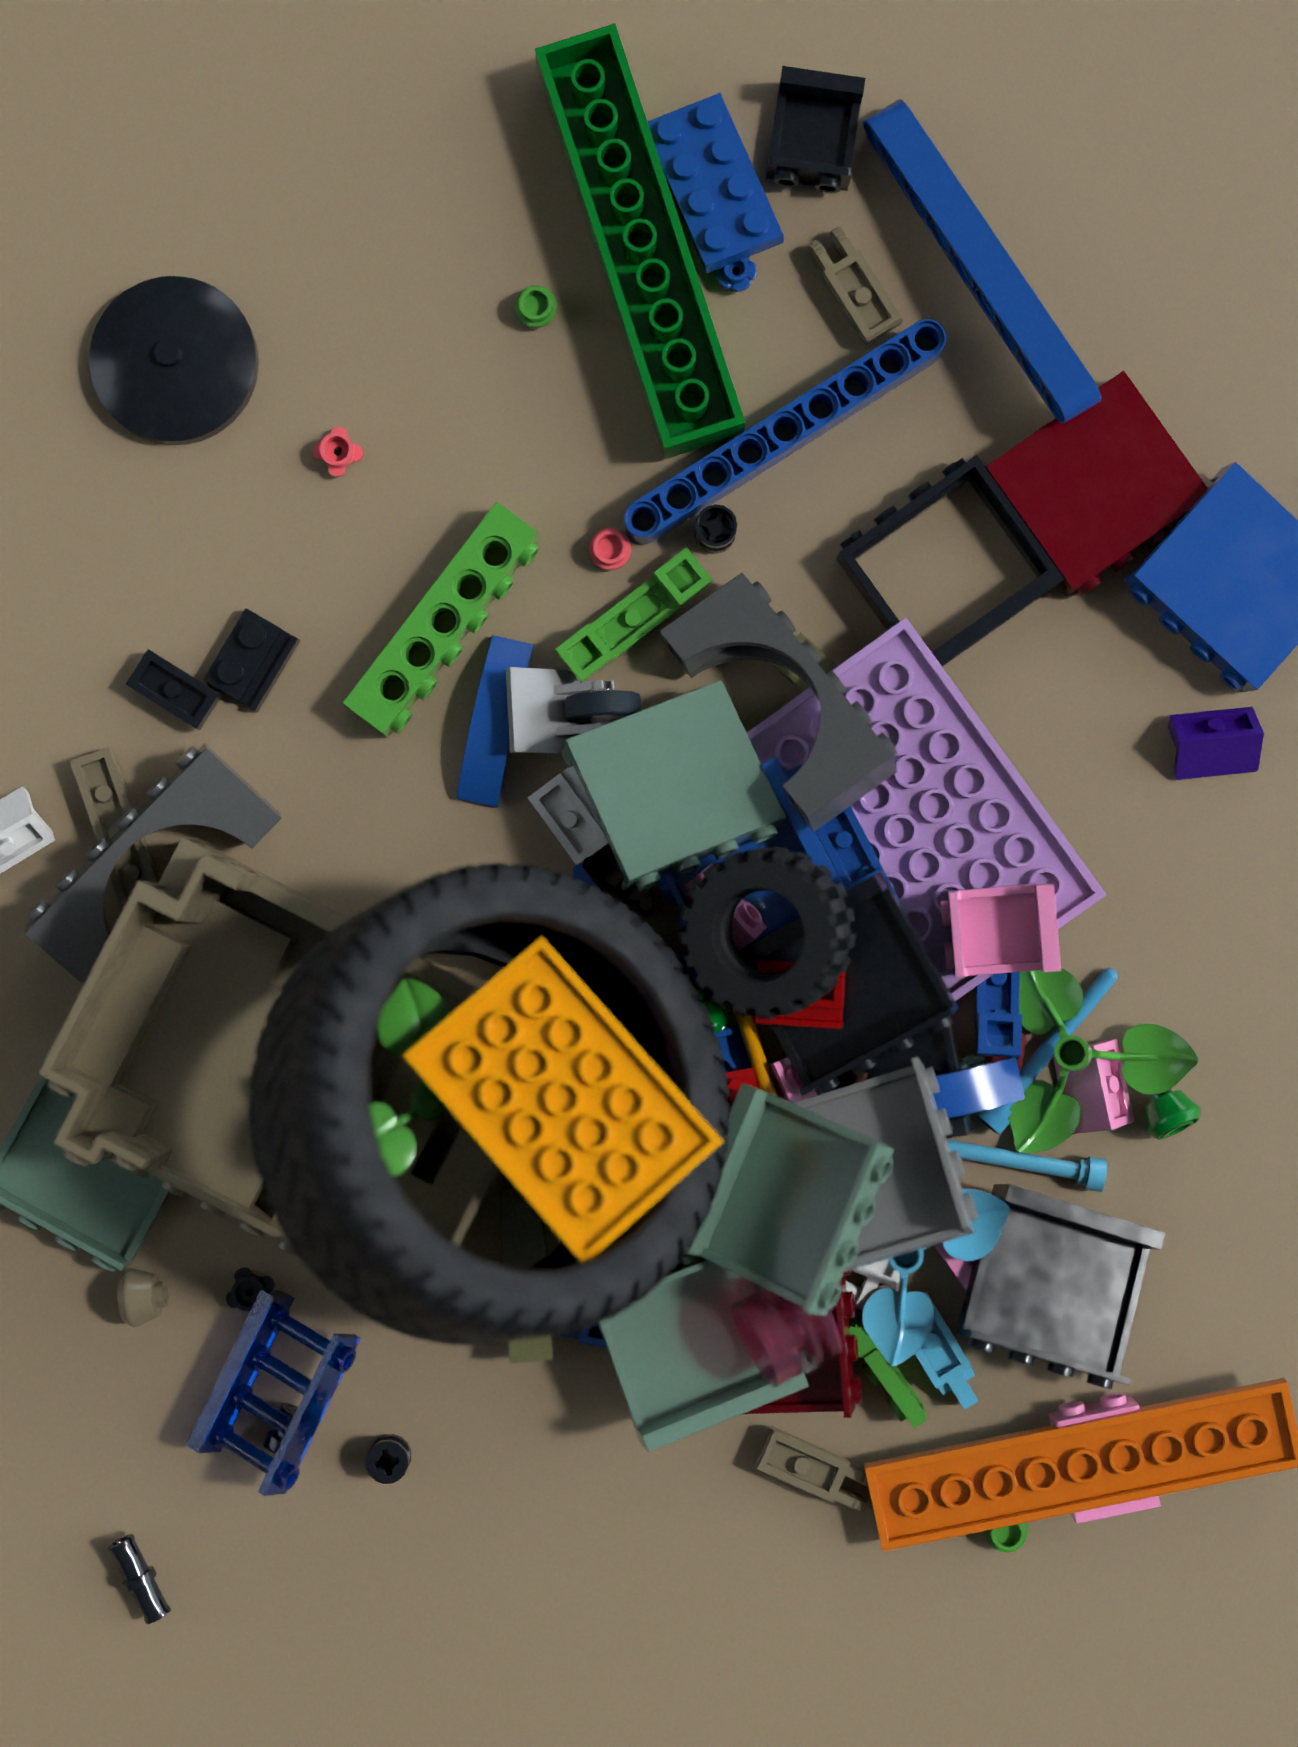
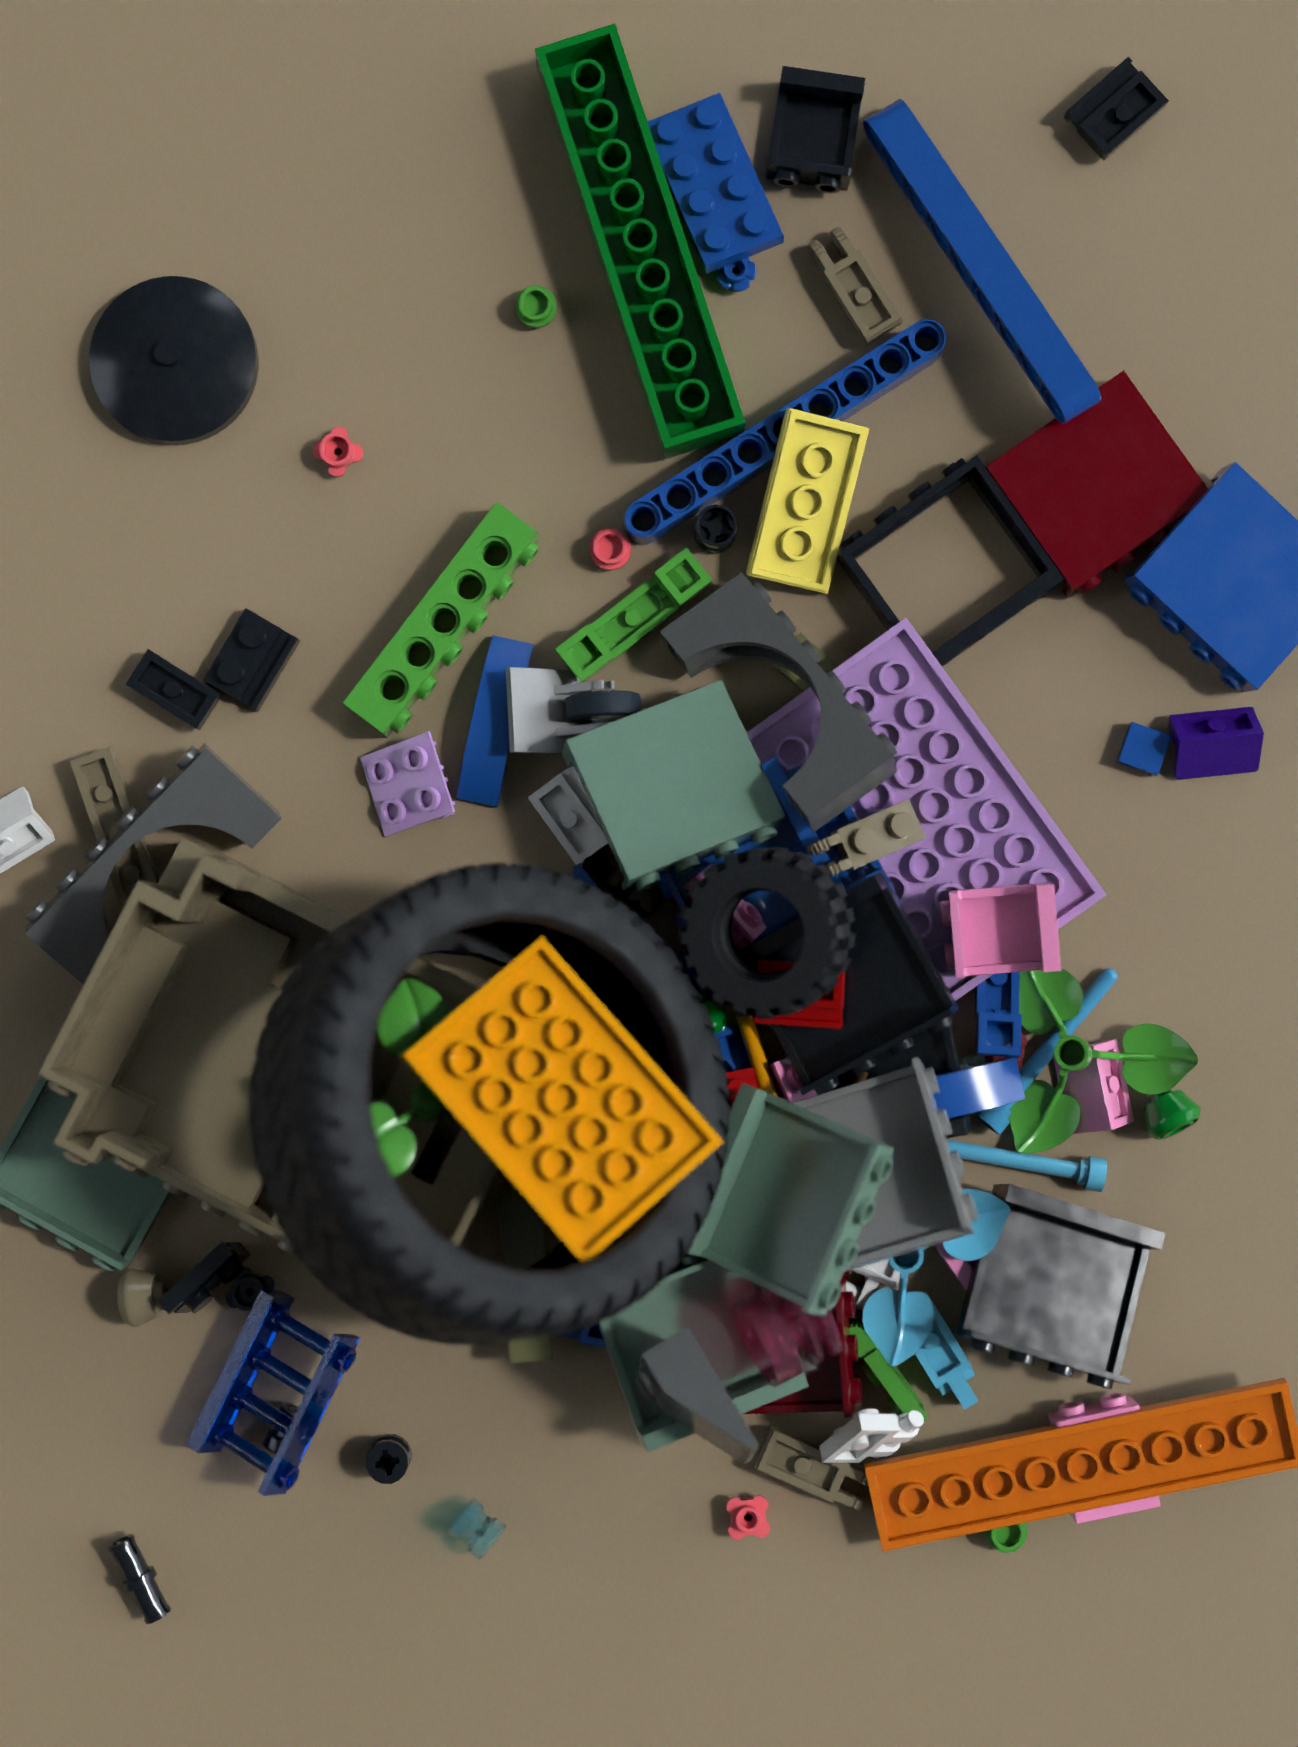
(194, 1288): none -> black plate
(408, 784): none -> lavender hinge
(476, 1528): none -> clear light blue wheel
(691, 1393): none -> dark grey slope
(739, 1508): none -> coral plate
(807, 500): none -> light yellow tile
(870, 1436): none -> white plate
(872, 837): none -> dark tan hinge
(1116, 109): none -> black plate
(1143, 749): none -> blue tile

